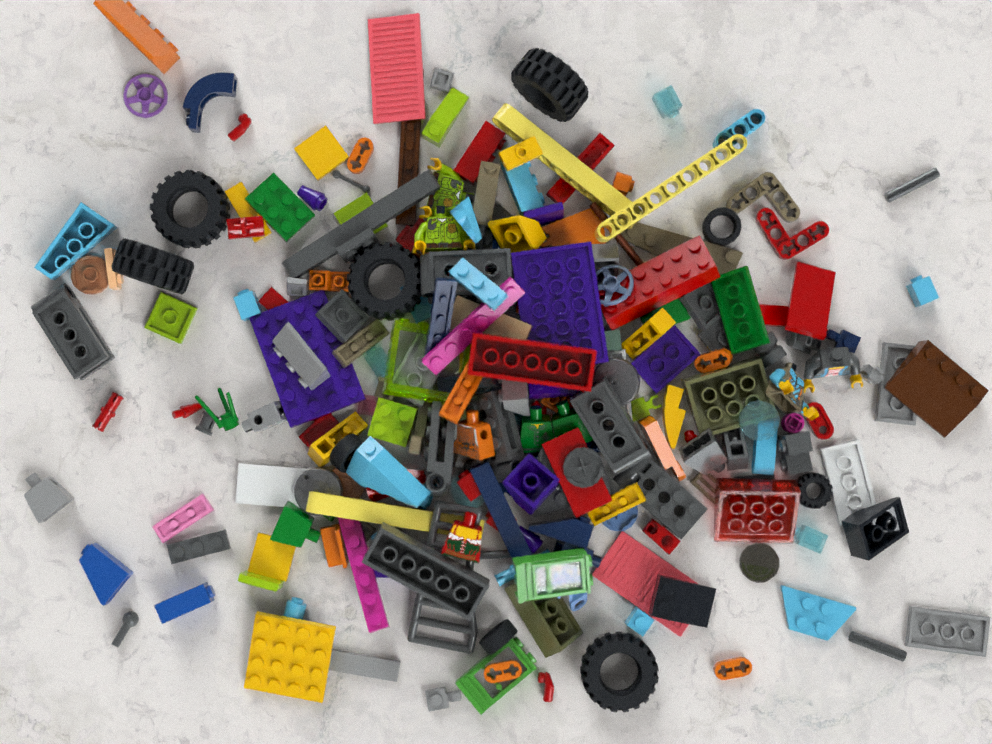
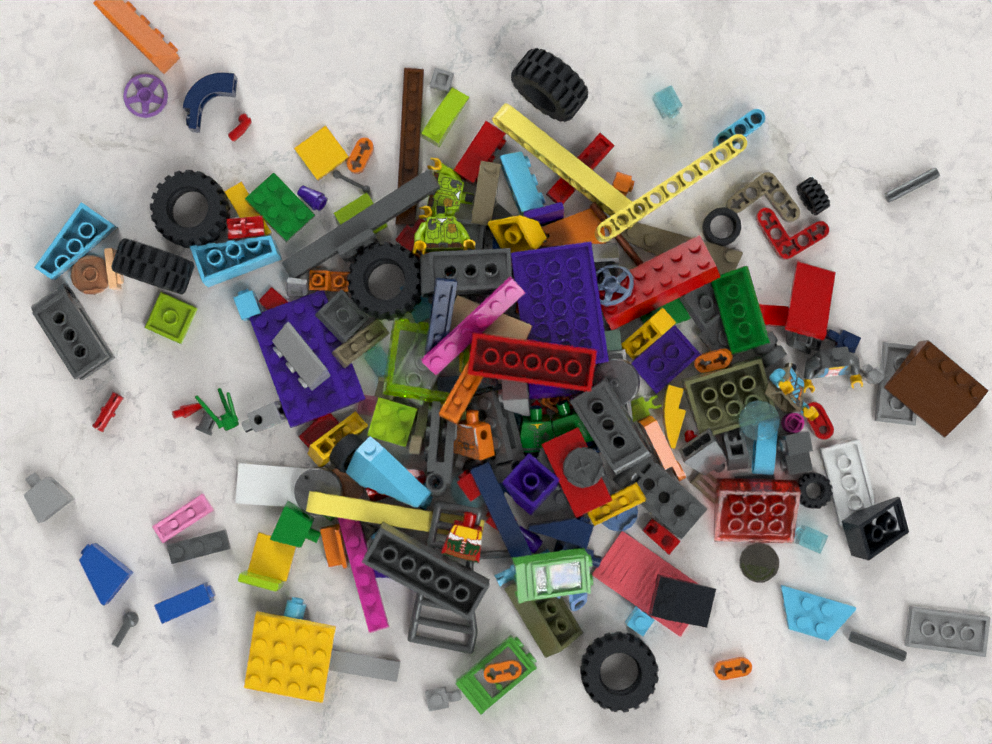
(234, 258): none -> medium azure wedge
(396, 68): coral window -> none
(466, 218): medium azure slope -> none
(478, 284): medium azure plate -> none
(498, 636): black tyre -> none
(520, 153): yellow plate -> none
(548, 686): red arm -> none
(813, 196): none -> black tyre
(922, 290): medium azure brick -> none

